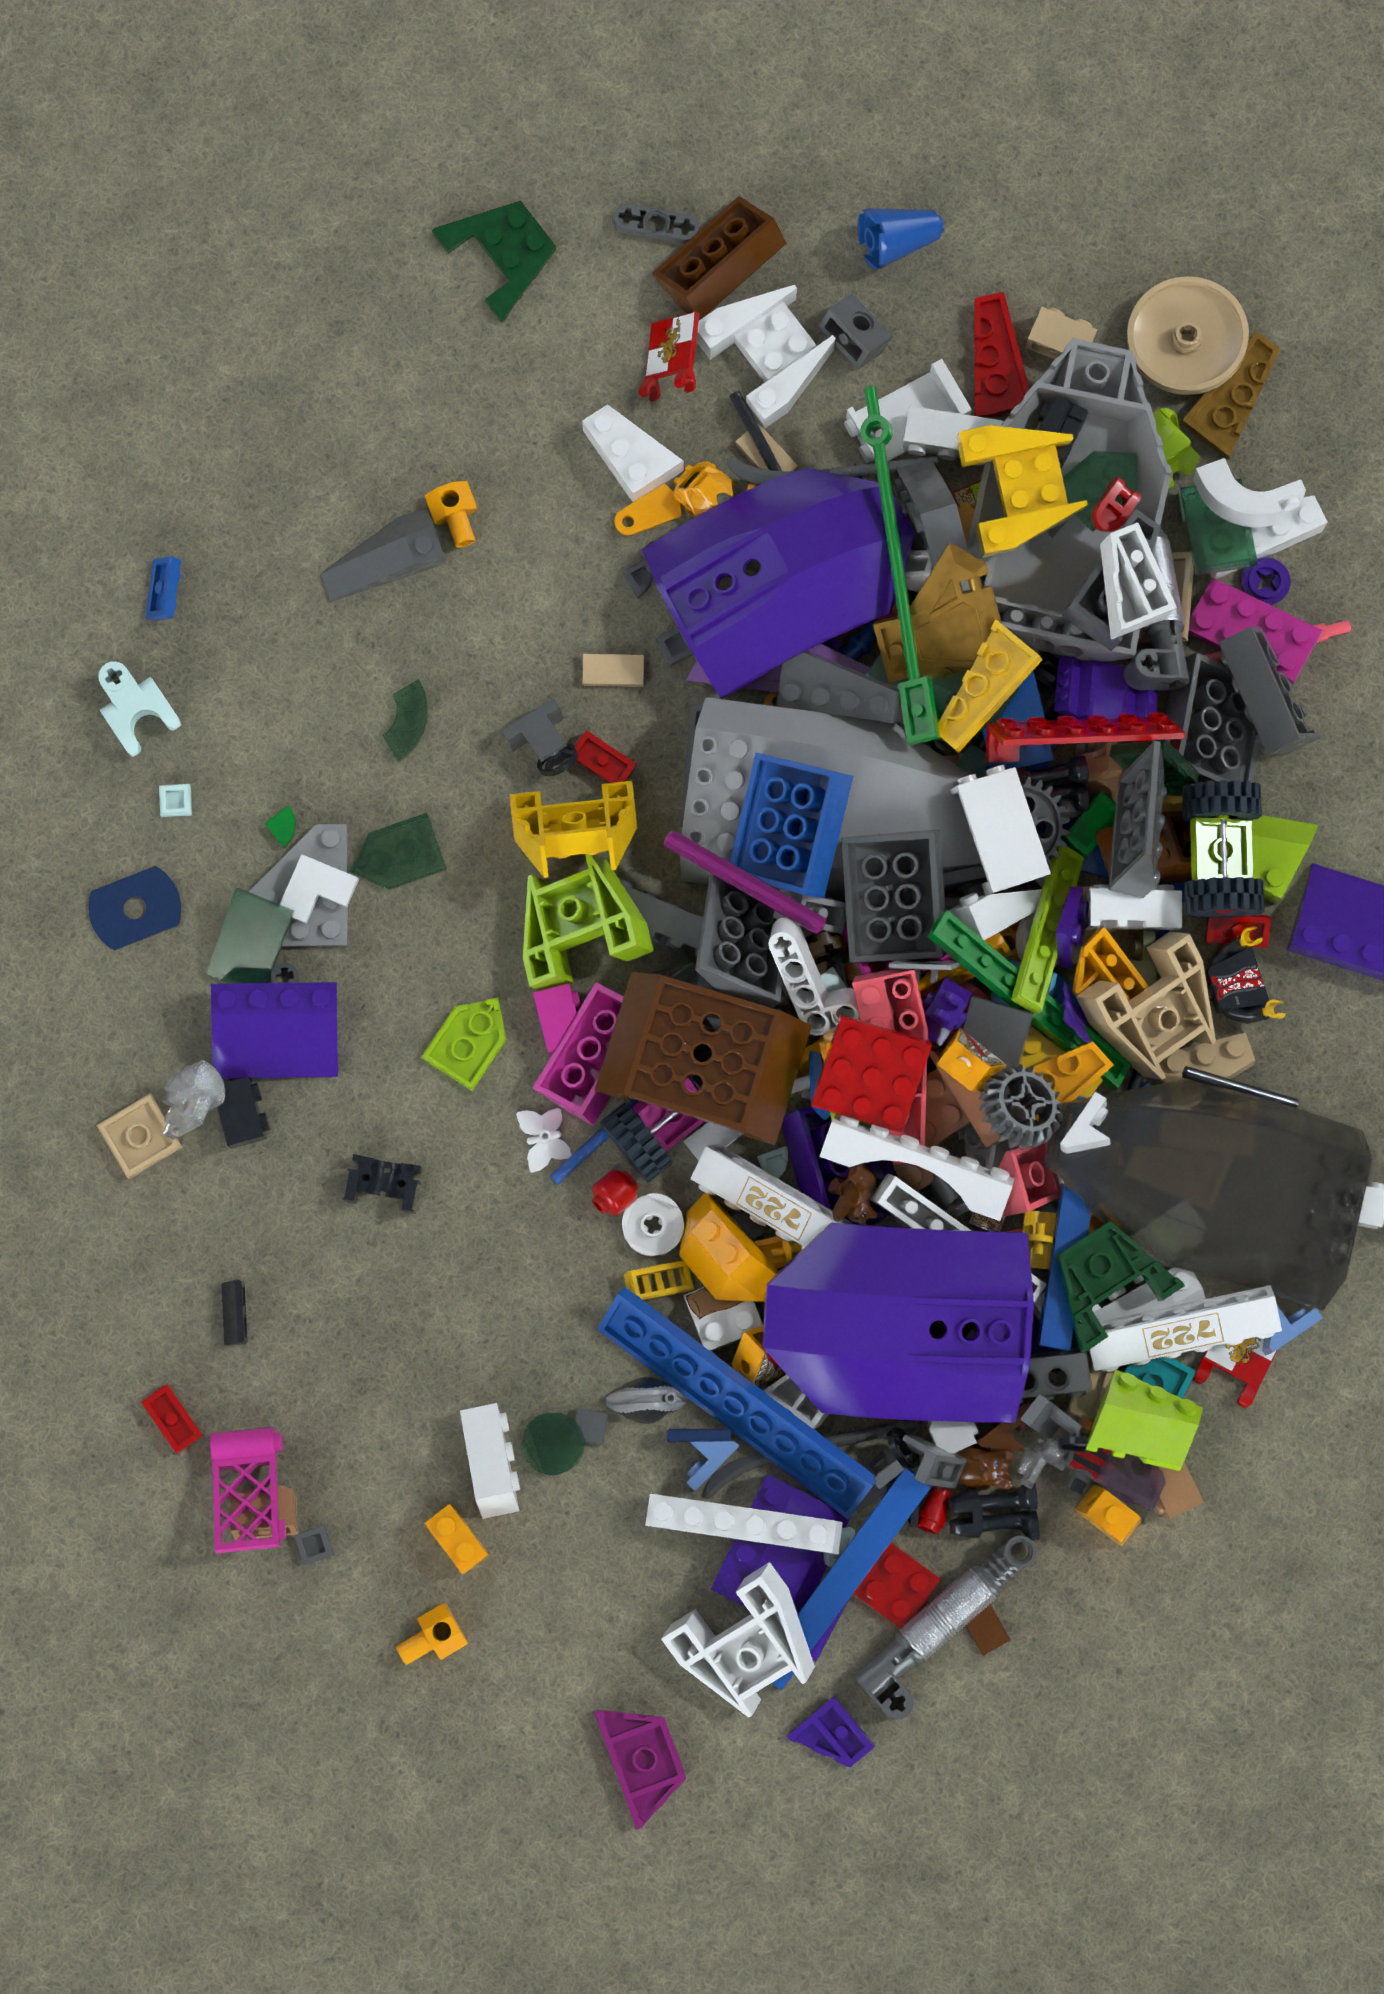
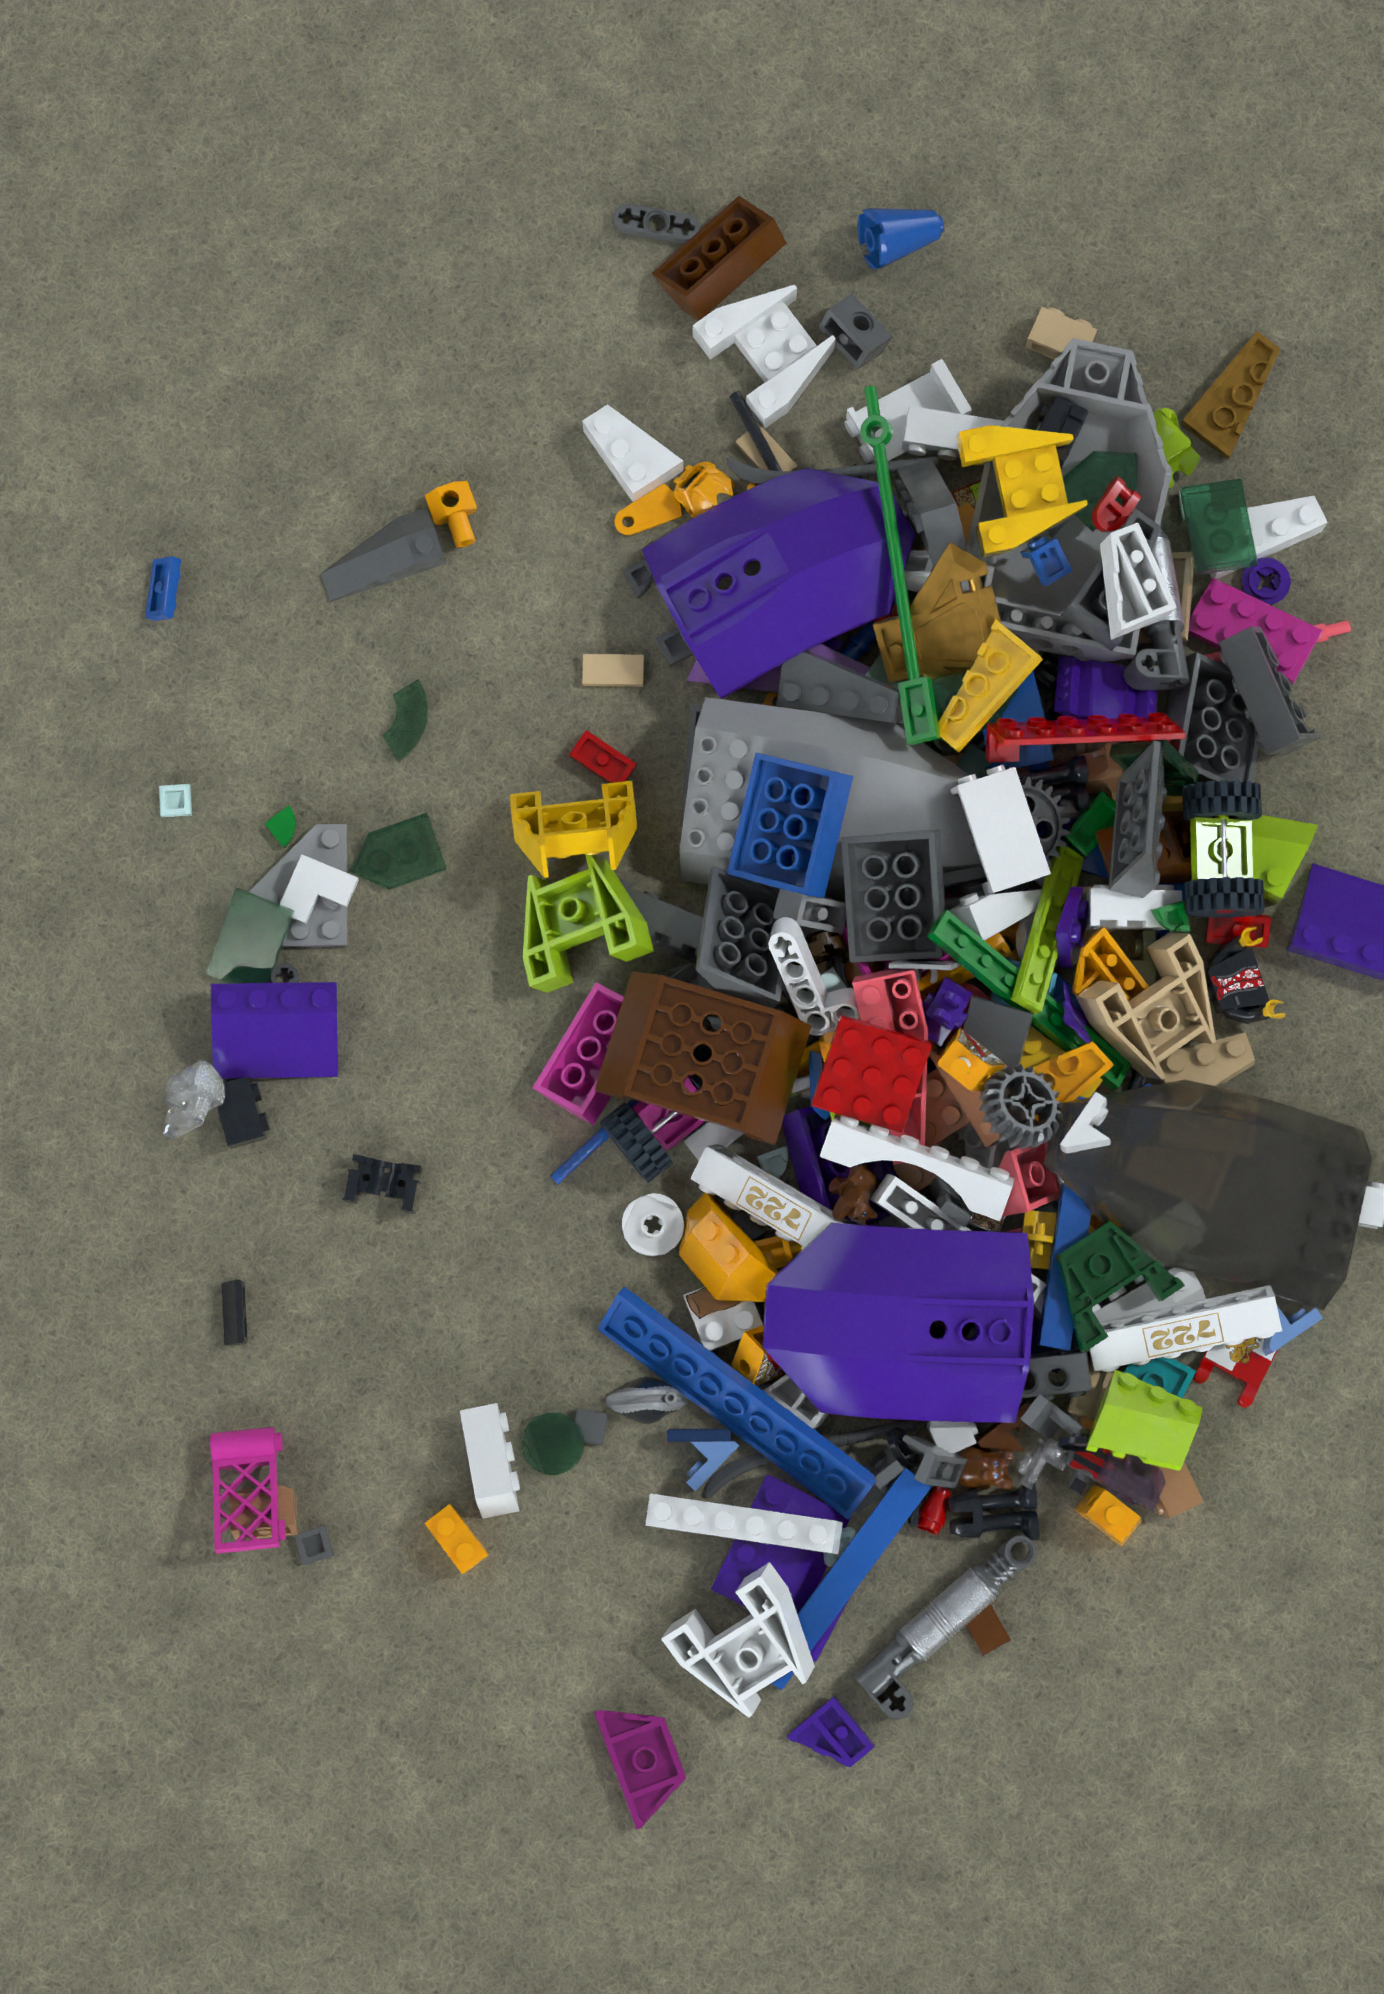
(108, 903): dark blue piece -> none
(131, 703): light aqua piece -> none
(138, 1136): tan plate -> none
(172, 1419): red plate -> none
(426, 1641): light orange piece -> none
(468, 1042): lime tile -> none
(511, 241): dark green wing -> none
(539, 732): dark grey piece -> none
(545, 1136): white piece -> none
(556, 1012): dark pink slope -> none
(614, 1192): red head -> none
(671, 353): flag -> none
(685, 1275): yellow slope -> none
(745, 882): magenta axle -> none
(897, 1586): red plate -> none
(954, 1208): none -> dark grey tile
(998, 365): red wing -> none
(1047, 559): none -> blue bracket
(1172, 917): none -> green tile
(1188, 335): tan dish -> none
(1223, 1082): black bar -> none
(1240, 504): white arch -> none

